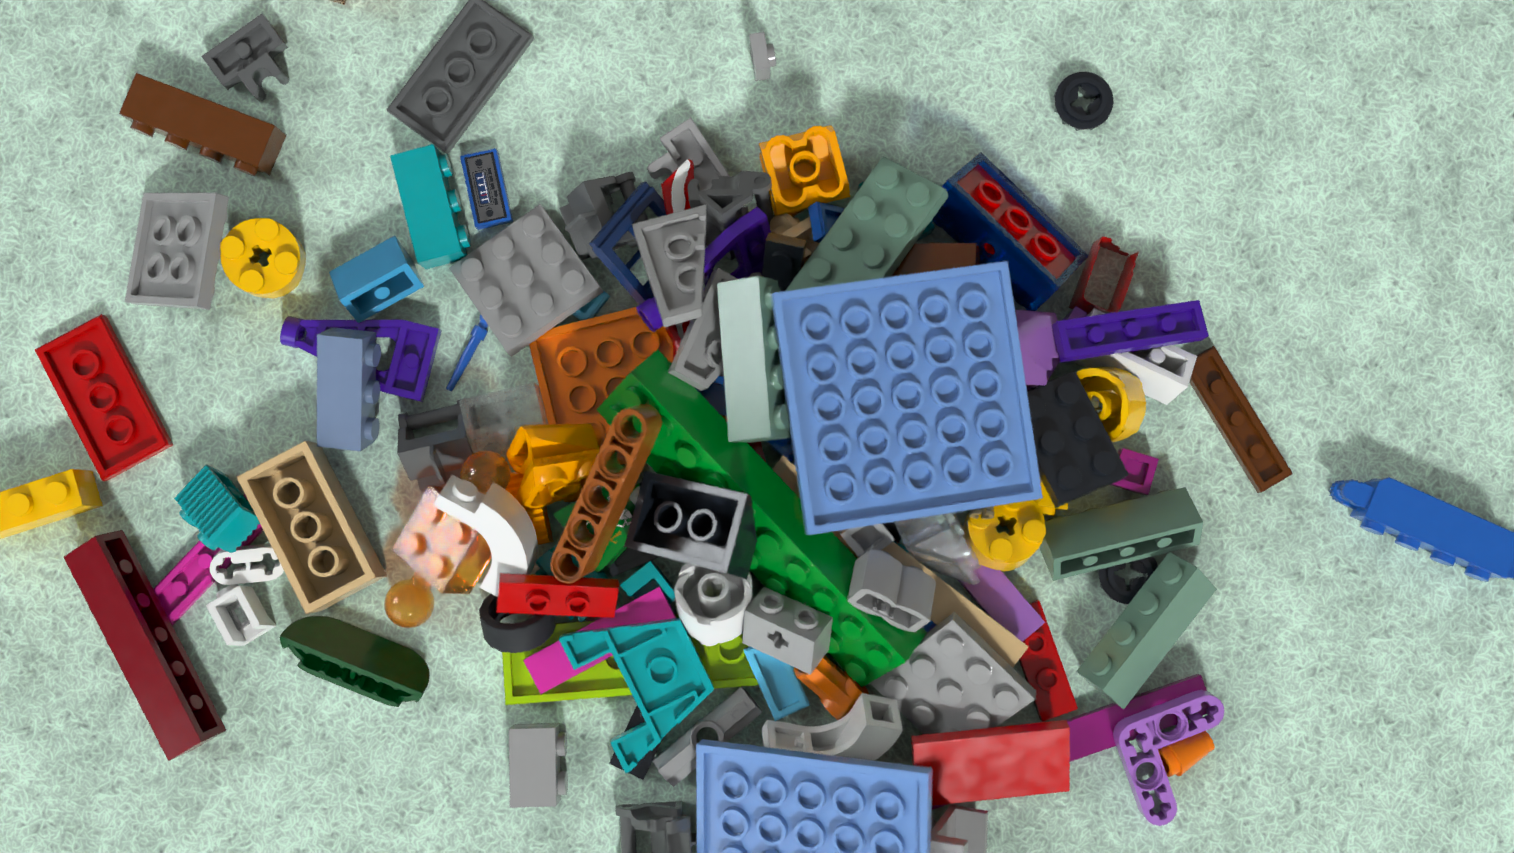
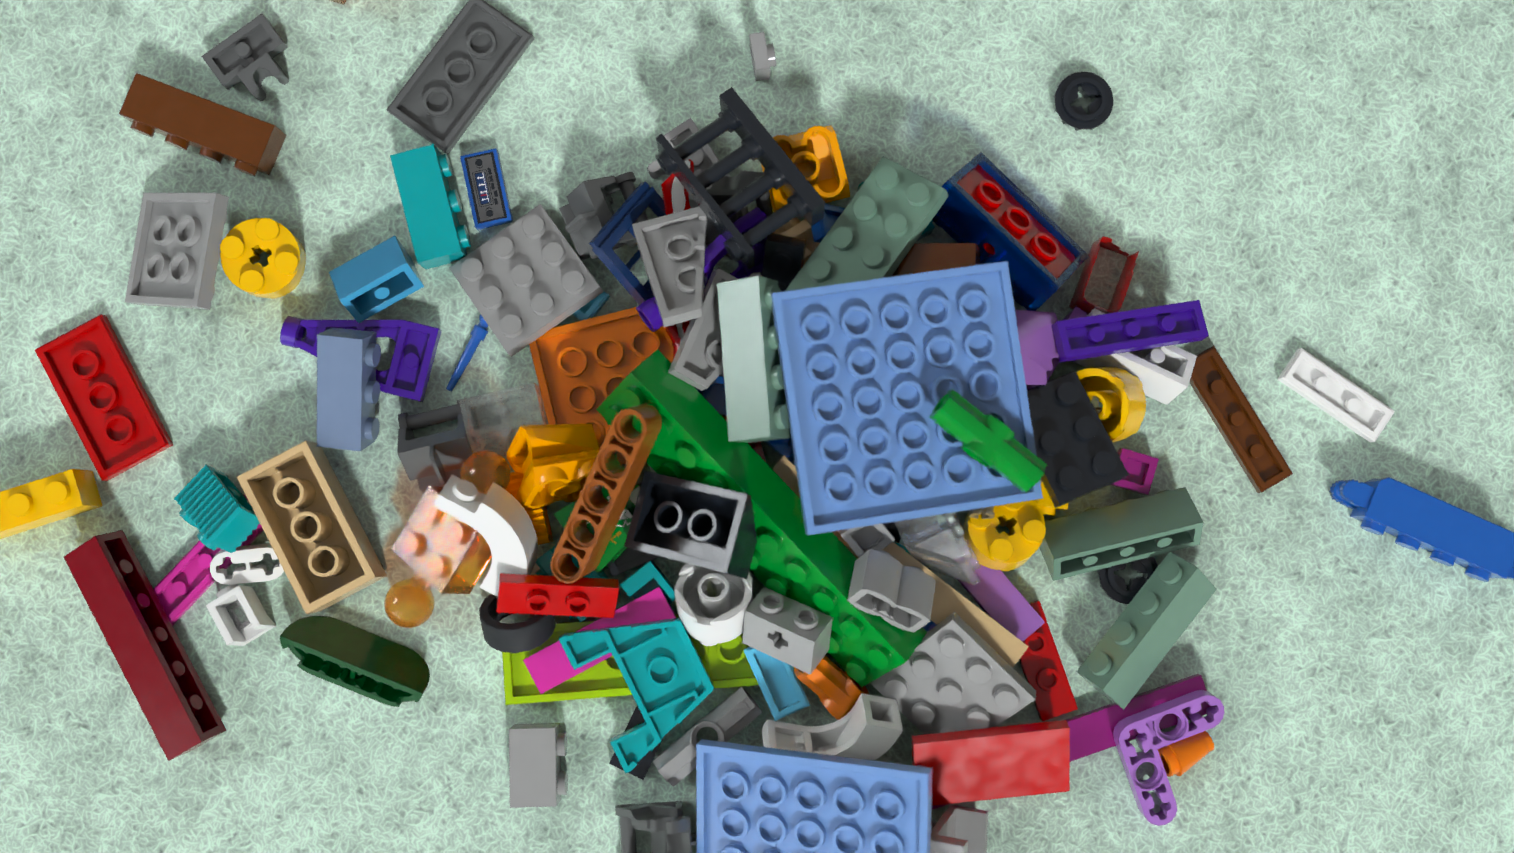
(756, 144): none -> black fence
(988, 441): none -> green piece
(1336, 395): none -> white tile

